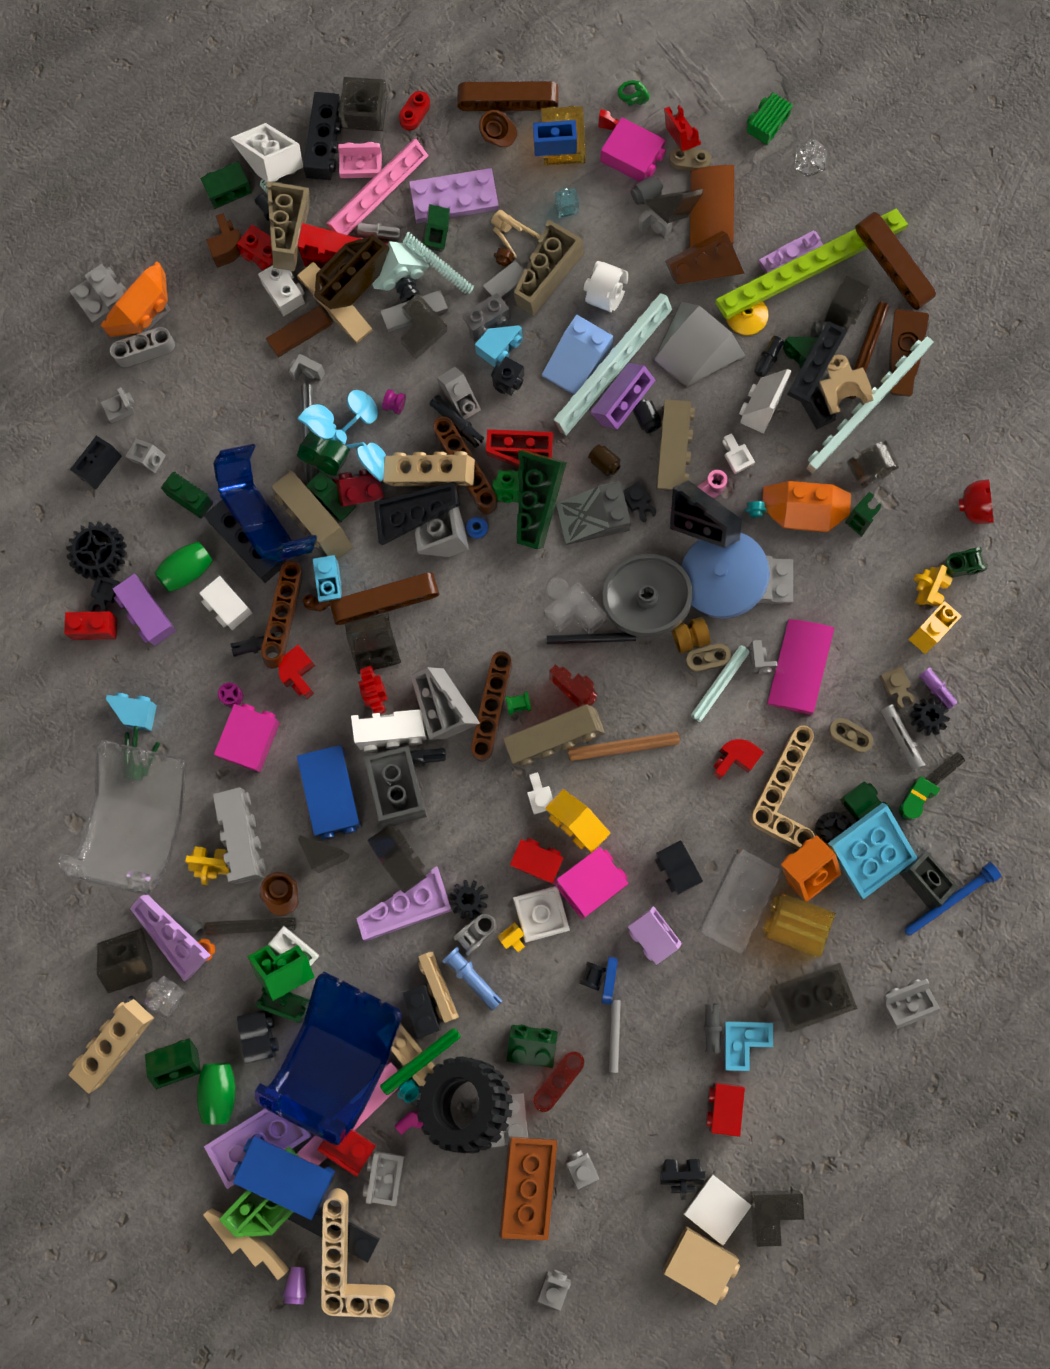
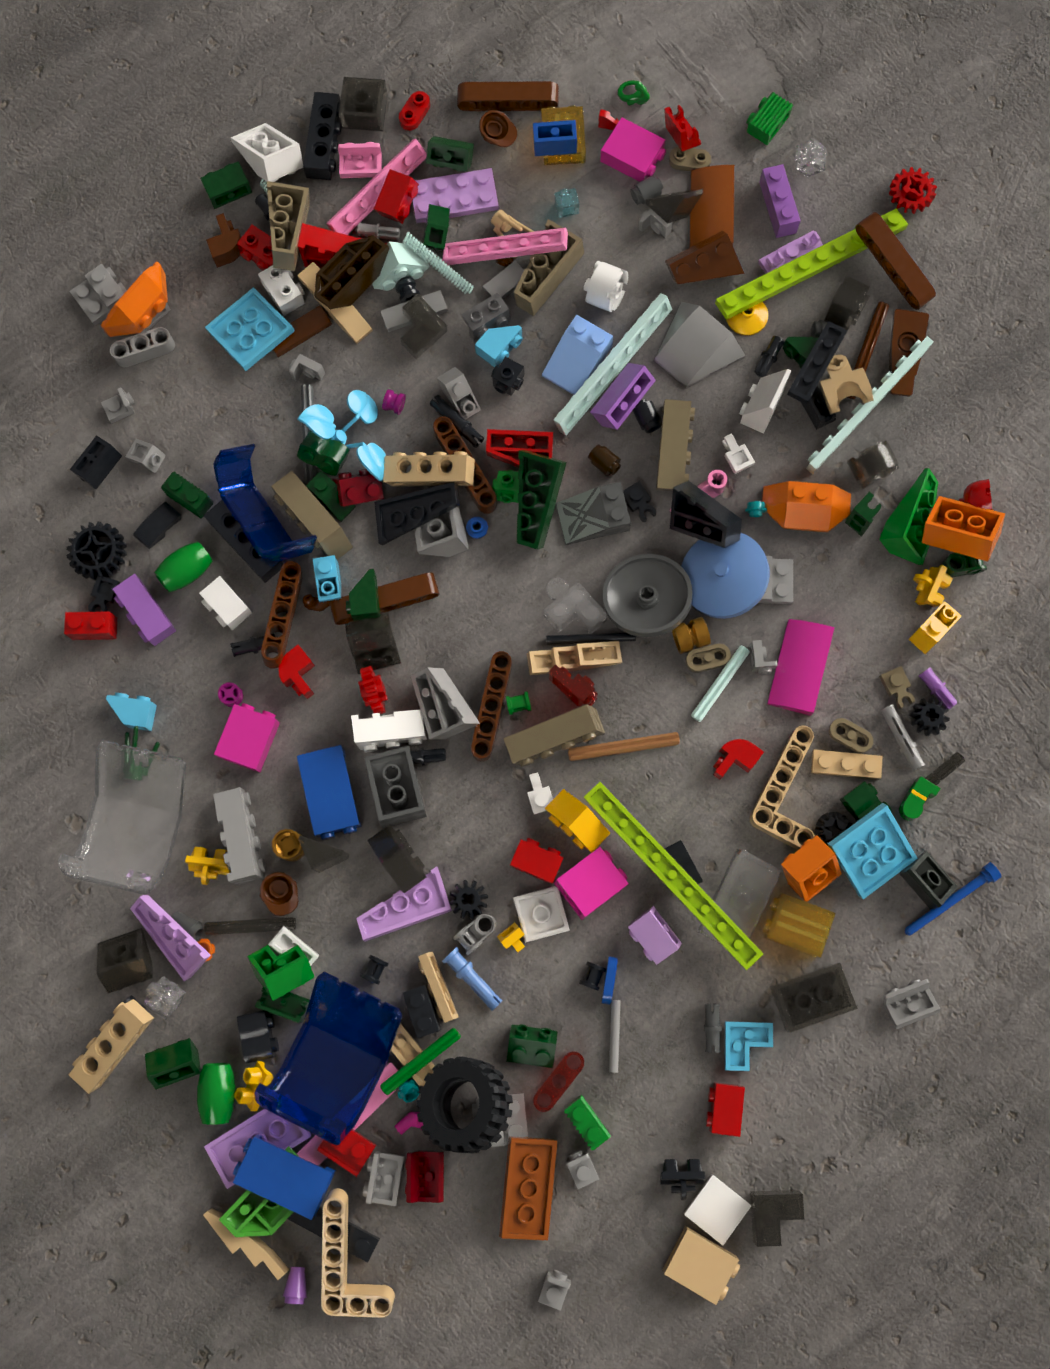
(156, 524): none -> black slope
(249, 329): none -> medium azure plate
(253, 1078): none -> yellow hips
(287, 846): none -> pearl gold wheel
(364, 598): none -> dark green slope
(381, 964): none -> black bush
(396, 196): none -> red brick
(425, 1176): none -> dark red bracket
(449, 153): none -> dark green brick
(505, 246): none -> bright pink tile
(575, 657): none -> tan slope
(587, 1122): none -> green brick
(673, 876): none -> lime plate
(779, 201): none -> medium lavender brick
(846, 764): none -> tan plate
(906, 525): none -> green wedge
(912, 190): none -> red gear
(963, 528): none -> orange brick

